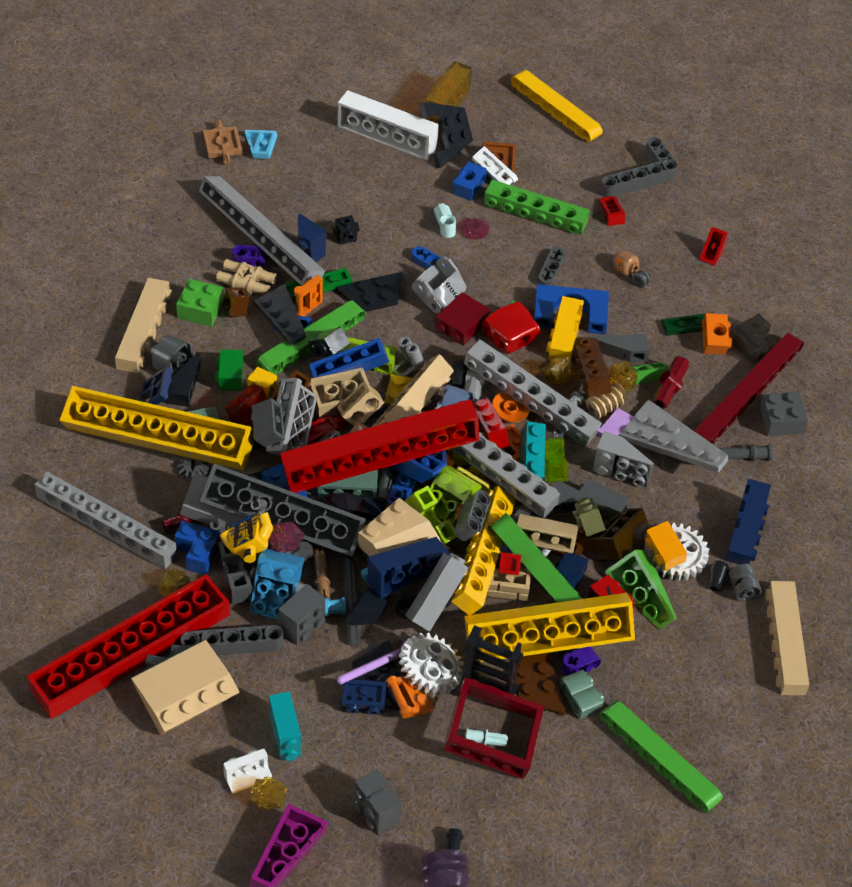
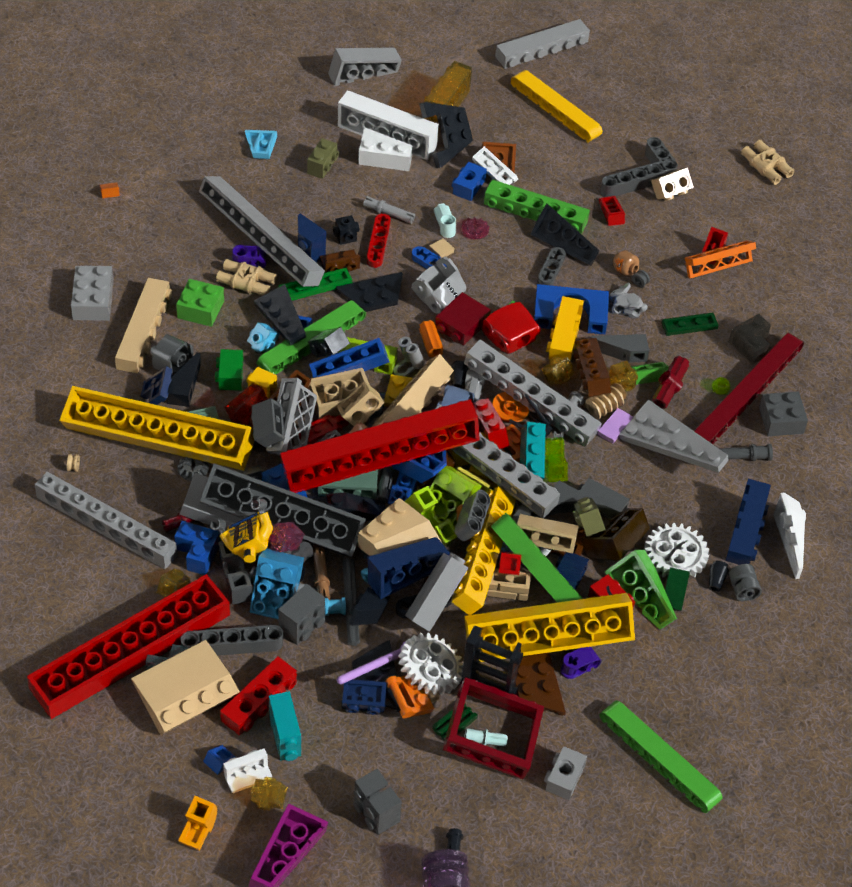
(73, 462): none -> tan bush
(92, 293): none -> light grey brick
(109, 190): none -> orange slope
(200, 821): none -> light orange brick
(216, 757): none -> blue slope
(222, 142): medium nougat plate -> none
(236, 302): reddish brown brick -> none
(262, 337): none -> medium azure brick
(277, 671): none -> red brick
(313, 295): orange plate -> none
(322, 158): none -> olive brick
(339, 260): none -> reddish brown bracket
(362, 63): none -> light grey wedge
(378, 240): none -> red beam
(383, 207): none -> light grey pin
(384, 151): none -> white wedge
(431, 338): none -> orange axle
(441, 248): none -> tan tile
(466, 711): none -> dark green tile
(542, 43): none -> light grey brick
(548, 428): none -> black plant
(560, 233): none -> black wing
(570, 762): none -> light grey brick
(581, 694): sand green brick -> none
(622, 461): light grey slope -> none
(627, 303): none -> light grey animal
(665, 545): light orange brick -> none
(671, 181): none -> brick
(676, 587): none -> dark green tile
(716, 324): orange brick -> none
(718, 254): none -> orange fence
(721, 386): none -> clear neon green plate
(767, 162): none -> tan pin
(788, 638): tan brick -> none
(791, 526): none -> white wedge

